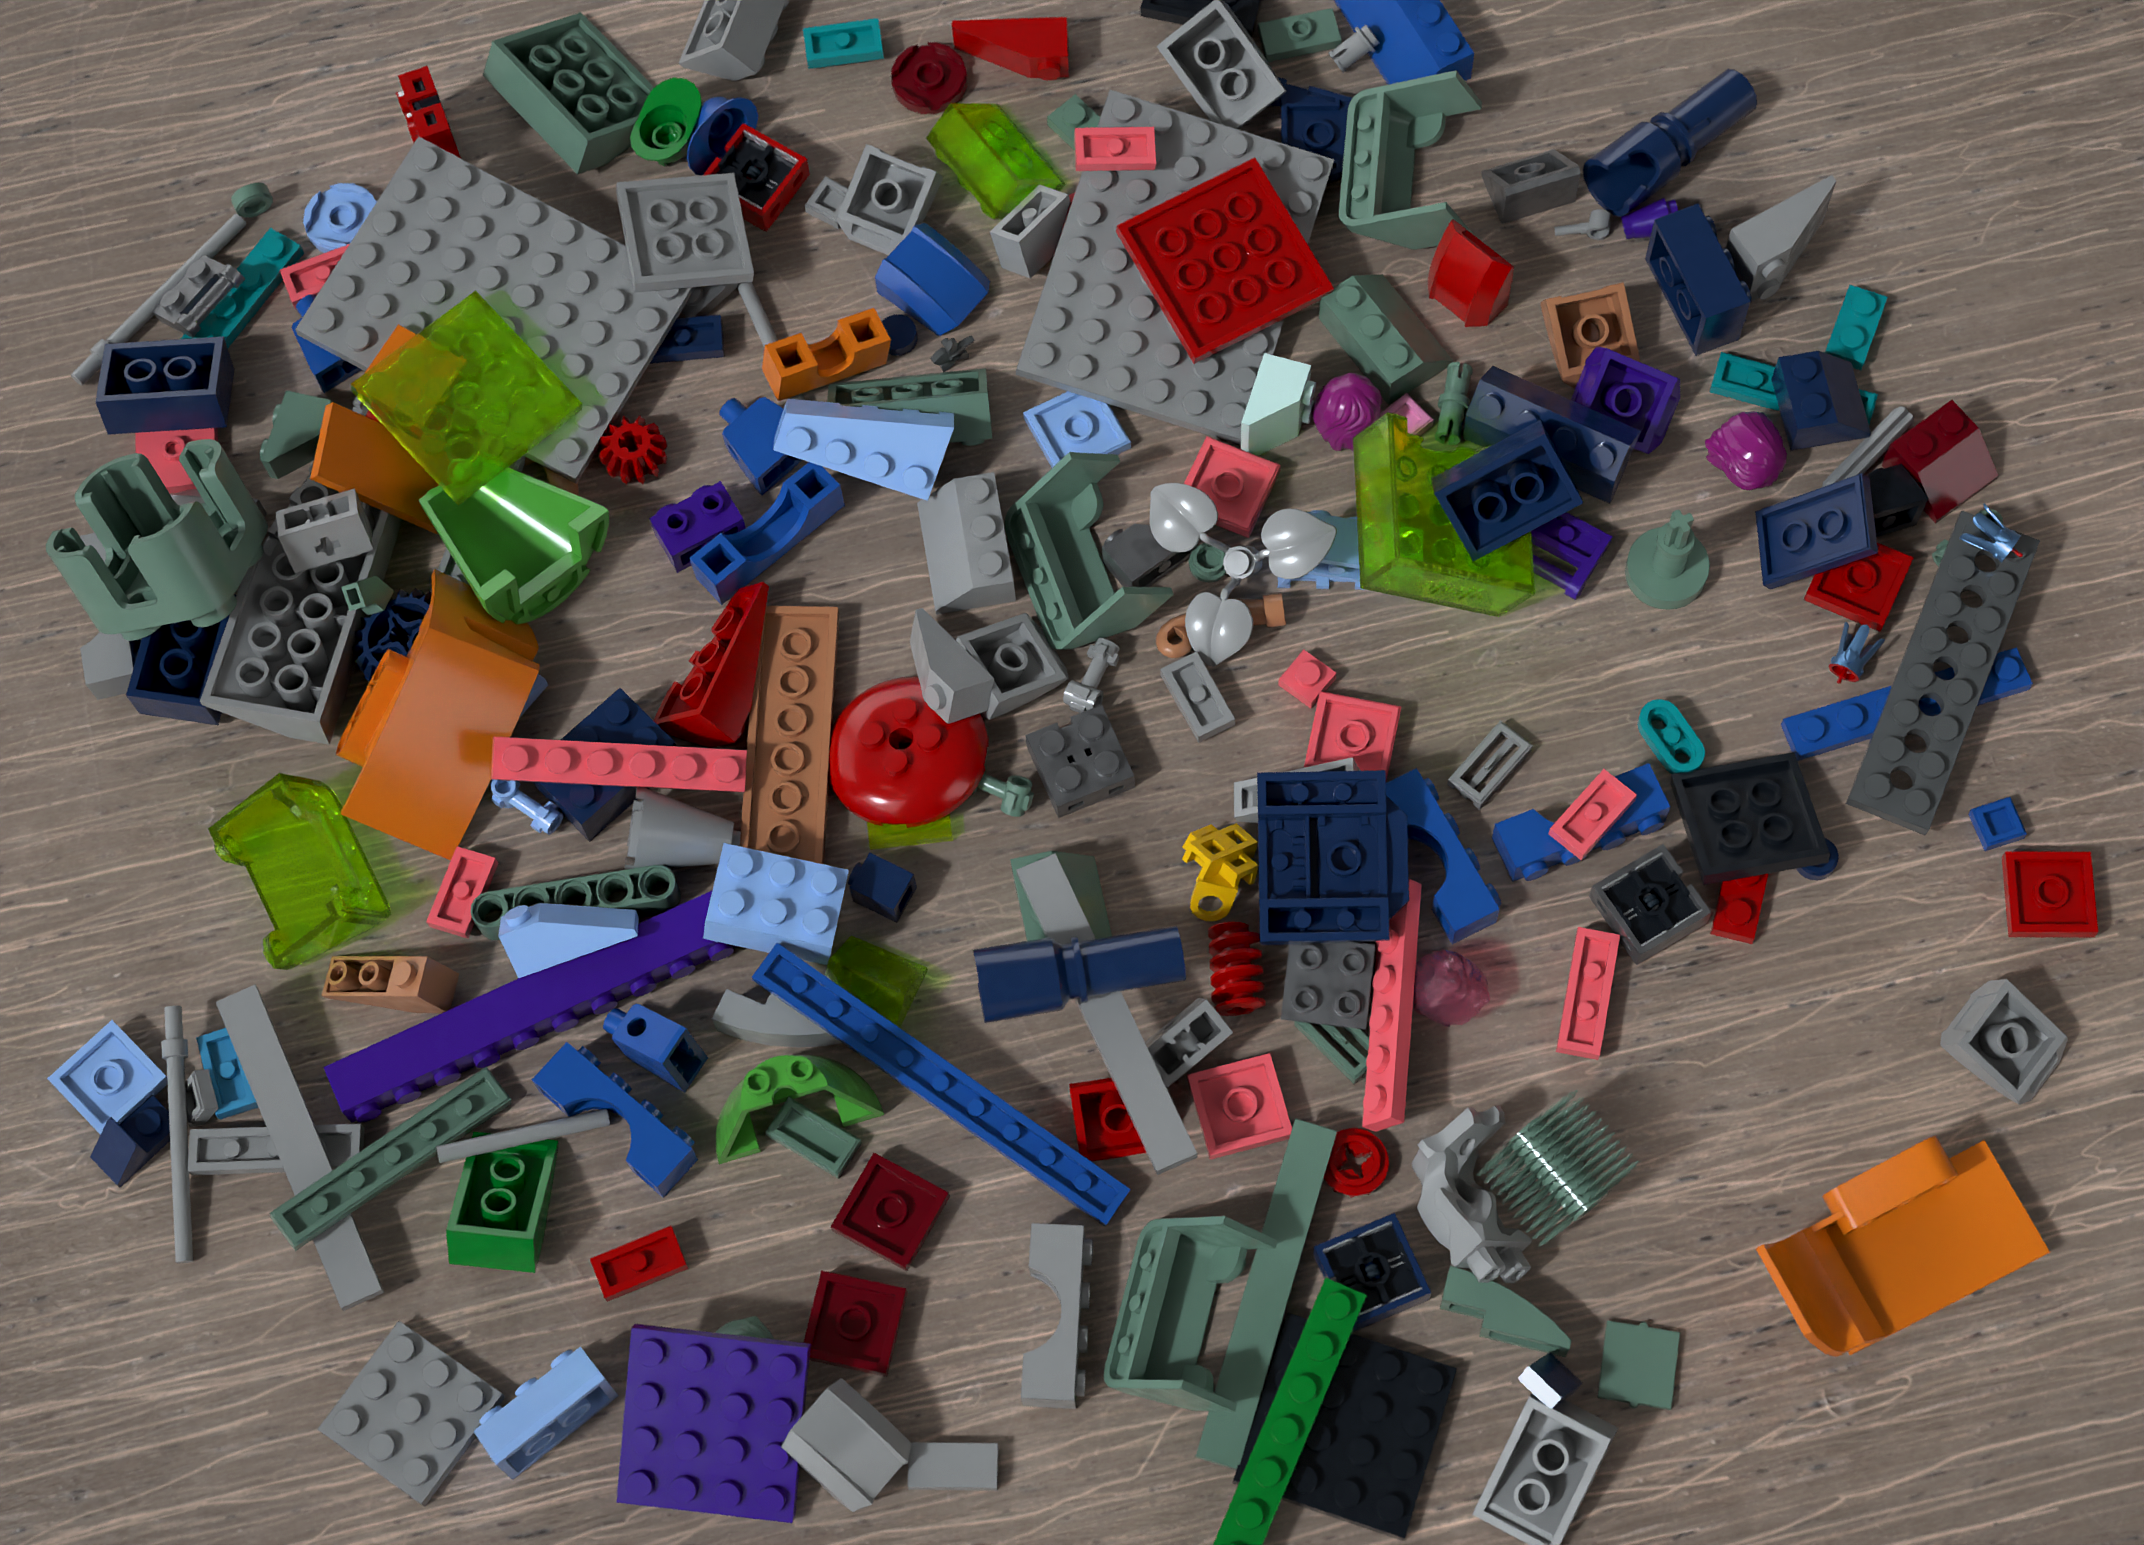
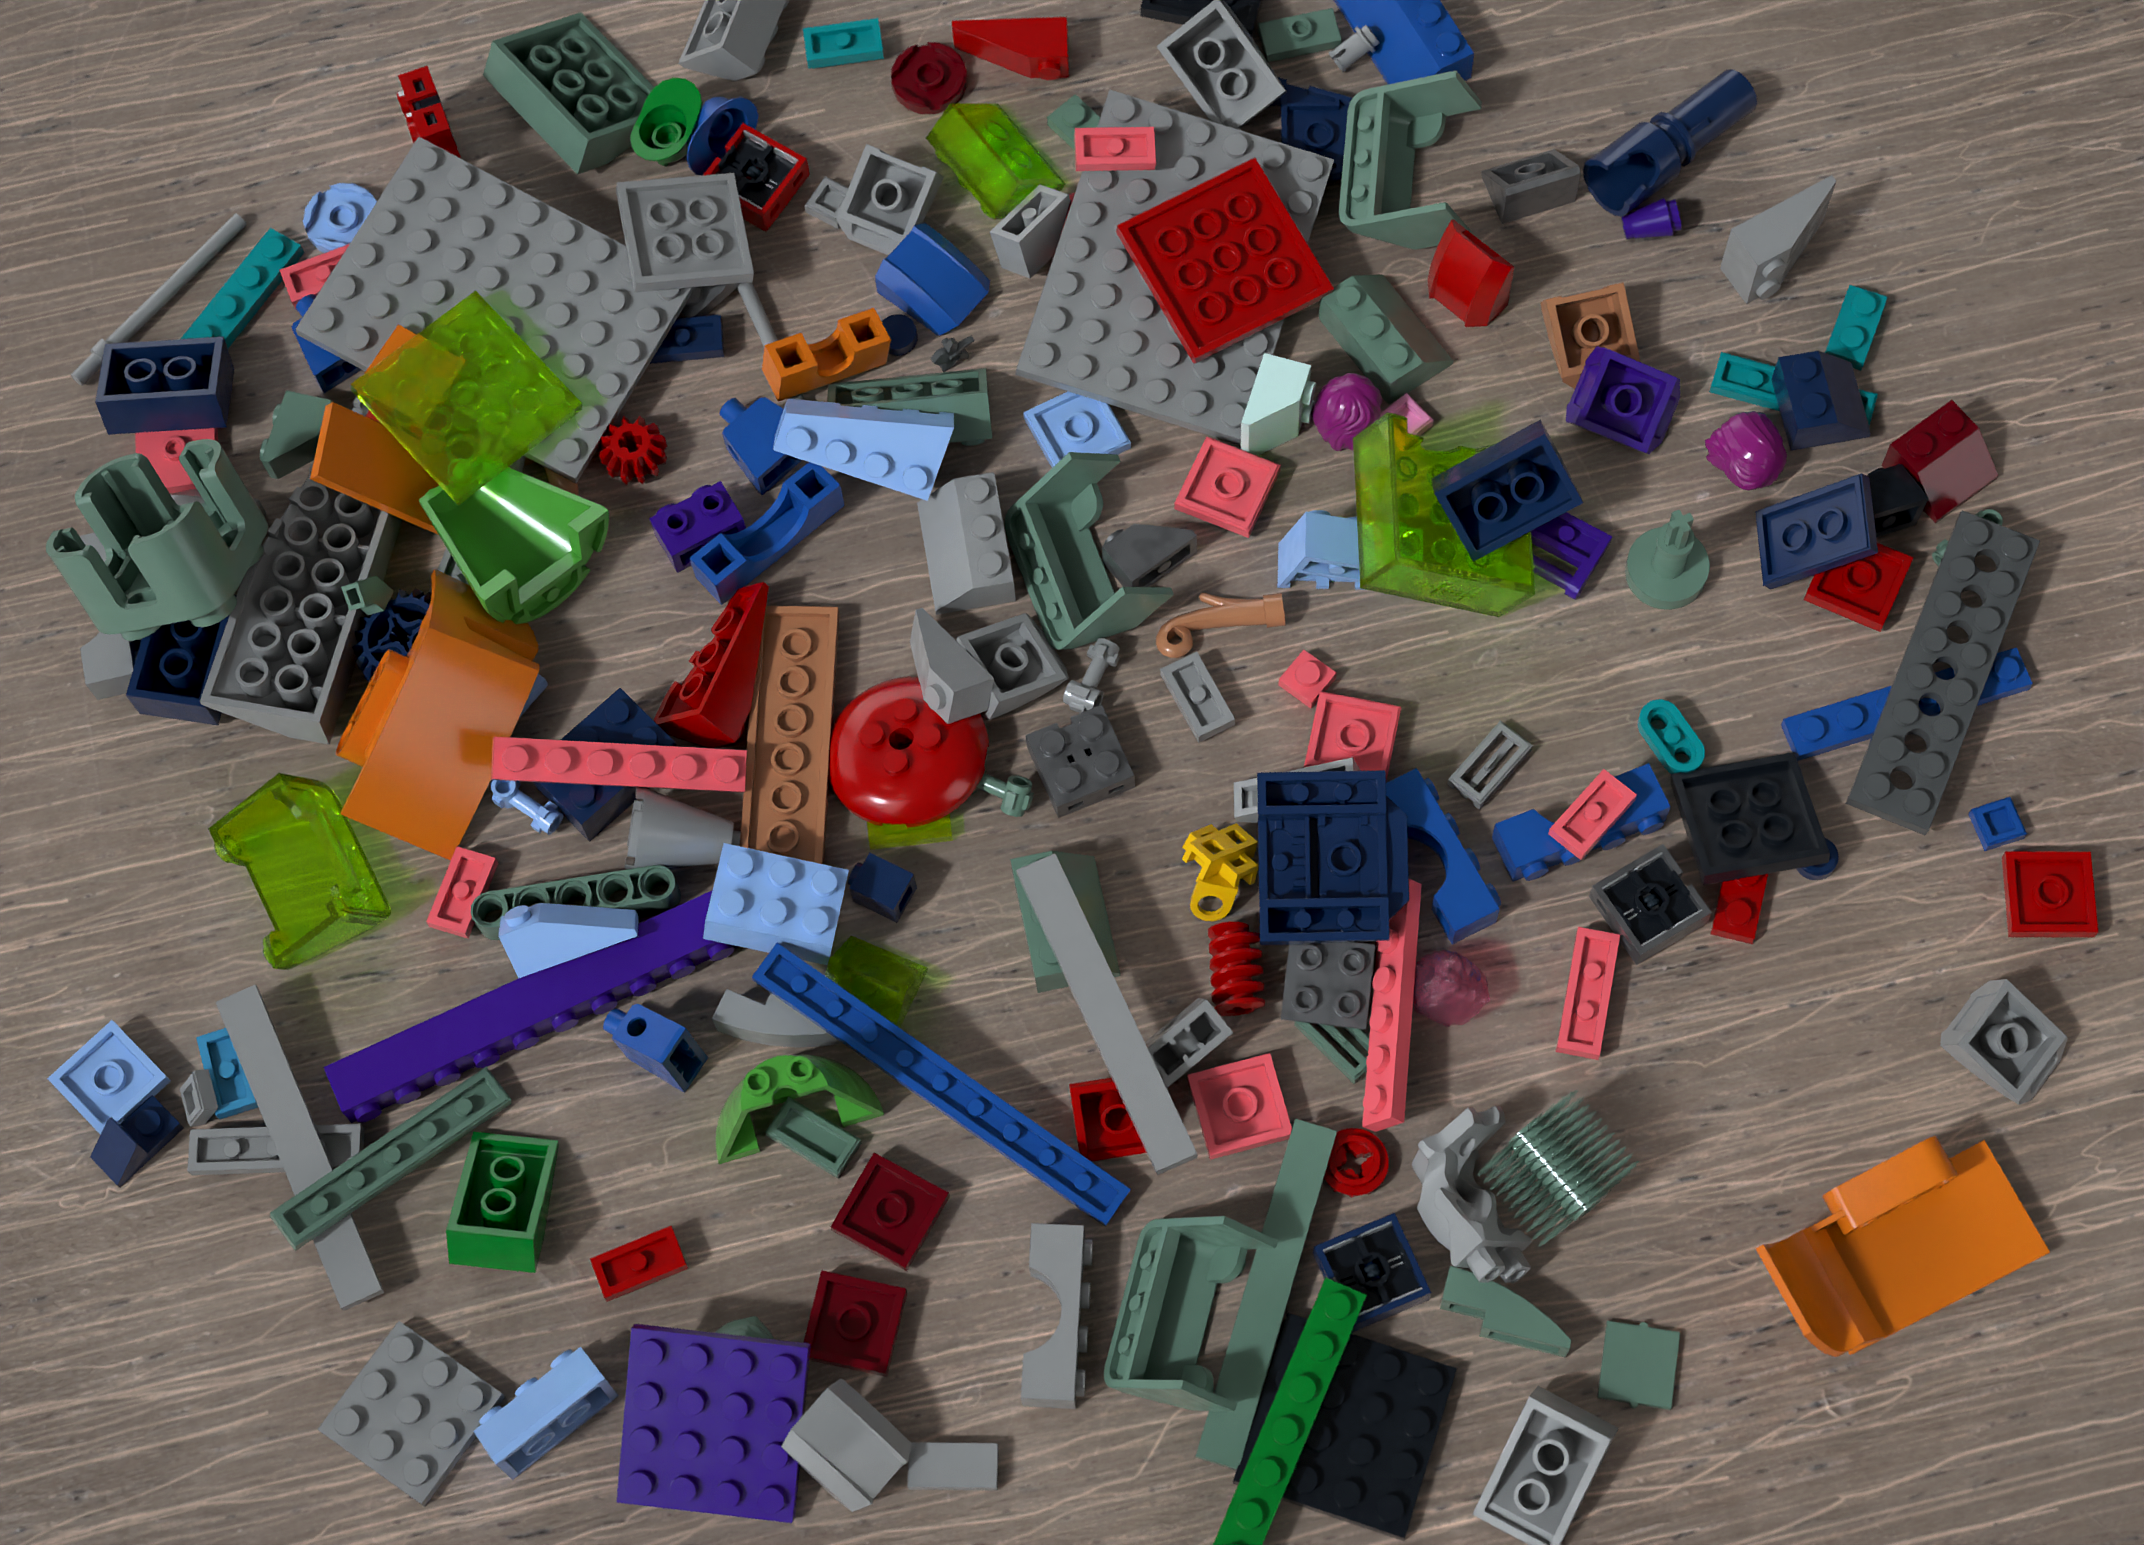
(175, 1051): light grey bar -> none
(197, 295): flat silver plate -> none
(252, 200): sand green tile -> none
(324, 531): light grey brick -> none
(392, 982): nougat slope -> none
(522, 1135): light grey bar -> none
(577, 1085): blue arch -> none
(1044, 975): dark blue piece -> none
(1207, 563): sand green plate -> none
(1293, 542): light grey plant -> none
(1453, 403): sand green pin -> none
(1550, 1380): dark blue tile -> none
(1587, 441): dark blue slope -> none
(1597, 228): light grey hand -> none
(1698, 279): dark blue brick -> none
(1848, 661): flat silver piece -> none
(1873, 447): light grey axle -> none
(2003, 537): flat silver piece -> none

